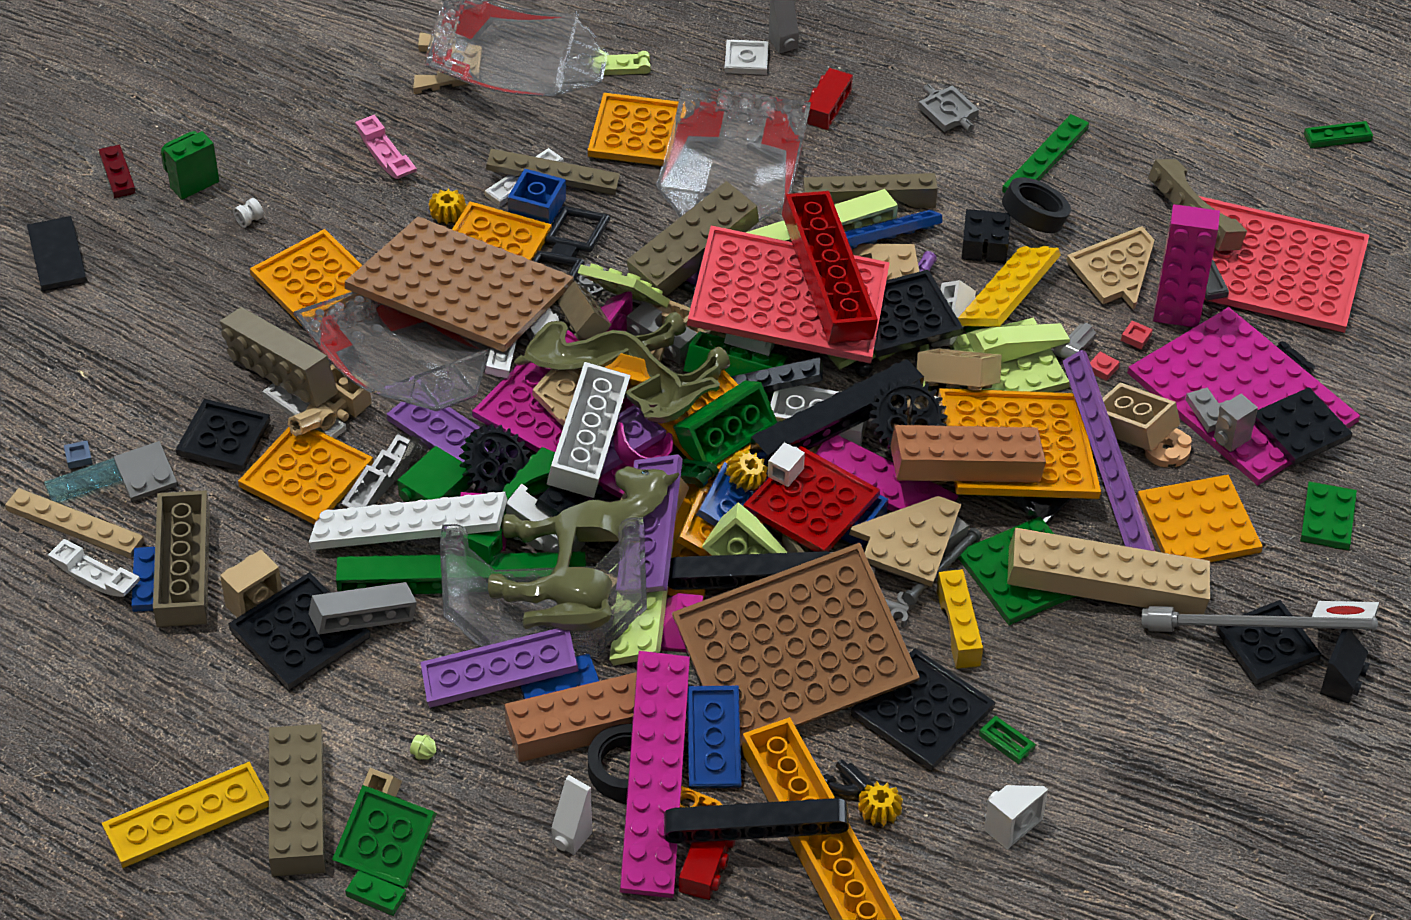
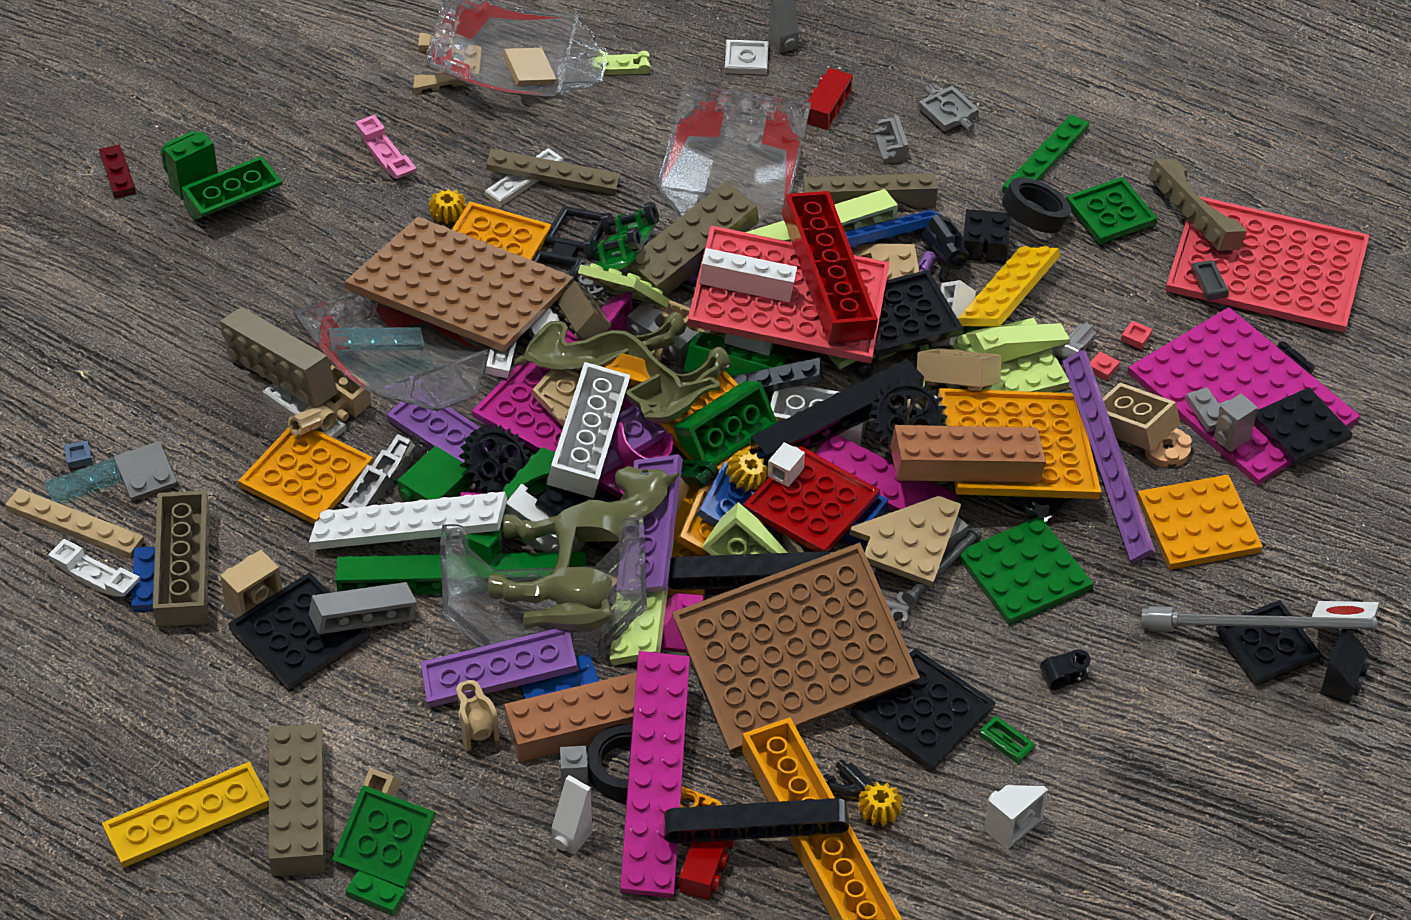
(56, 253): black tile -> none
(223, 435): black plate -> none
(229, 187): none -> green slope
(247, 213): white wheel -> none
(307, 272): light orange plate -> none
(375, 339): none -> clear light blue tile
(423, 747): yellowish green plate -> none
(476, 715): none -> tan piece
(529, 66): none -> tan tile
(537, 196): blue brick -> none
(574, 763): none -> light grey brick
(627, 242): none -> piece
(632, 129): light orange plate -> none
(713, 737): blue tile -> none
(747, 275): none -> brick
(891, 140): none -> light grey hinge
(947, 244): none -> black piece
(964, 631): yellow arch -> none
(1063, 671): none -> black piece
(1108, 572): tan brick -> none
(1111, 210): none -> green plate
(1115, 265): tan wing -> none
(1186, 265): dark pink brick -> none
(1328, 515): green plate -> none
(1338, 134): green tile -> none

